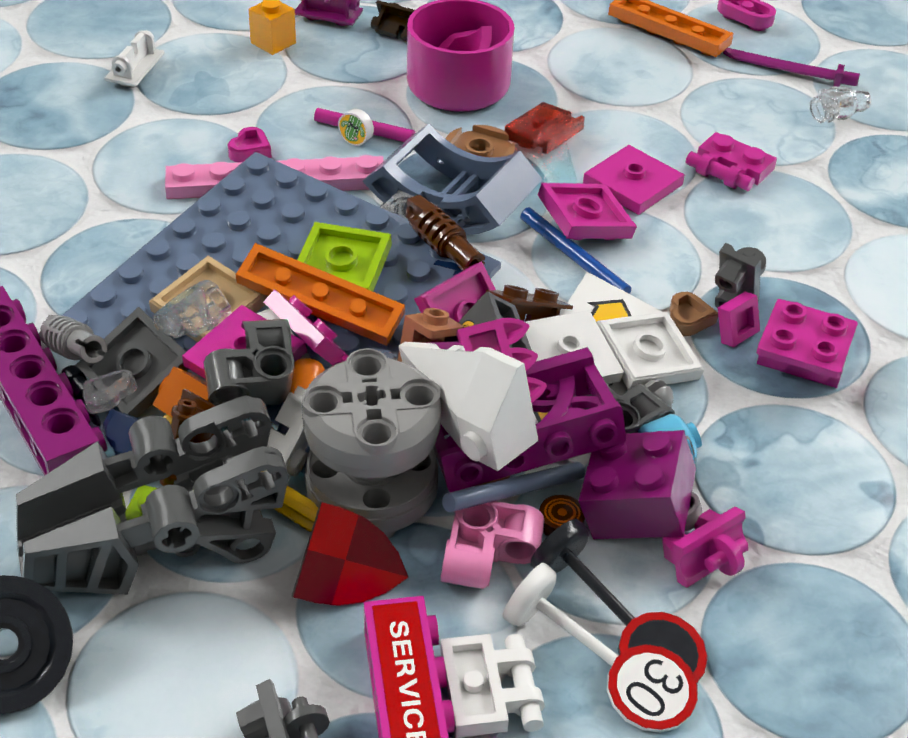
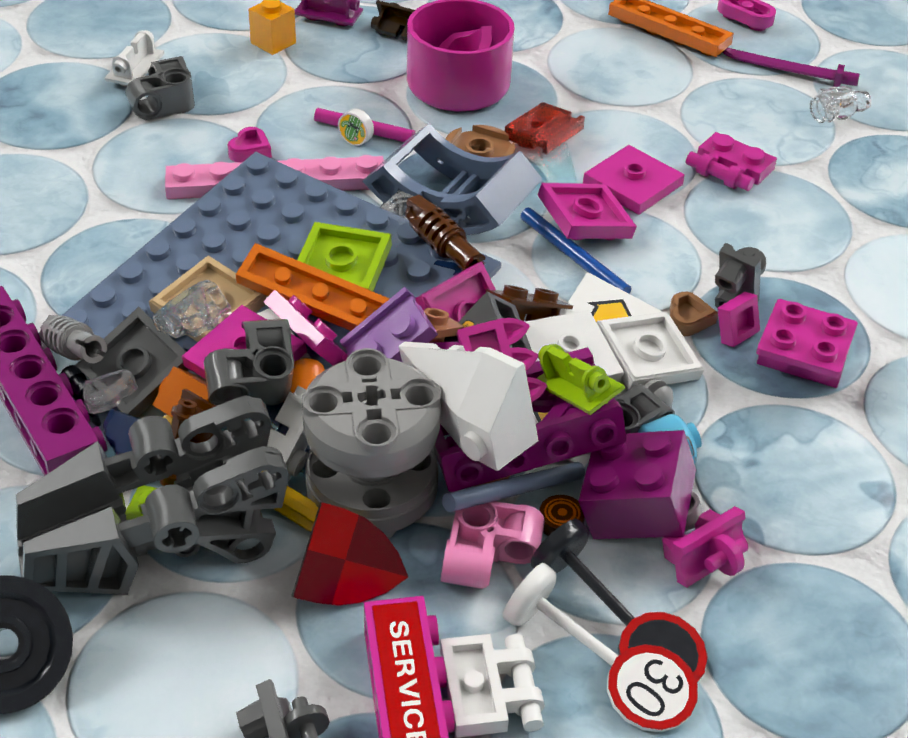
(168, 90): none -> dark grey piece
(391, 325): none -> medium lavender plate
(575, 380): none -> lime hinge

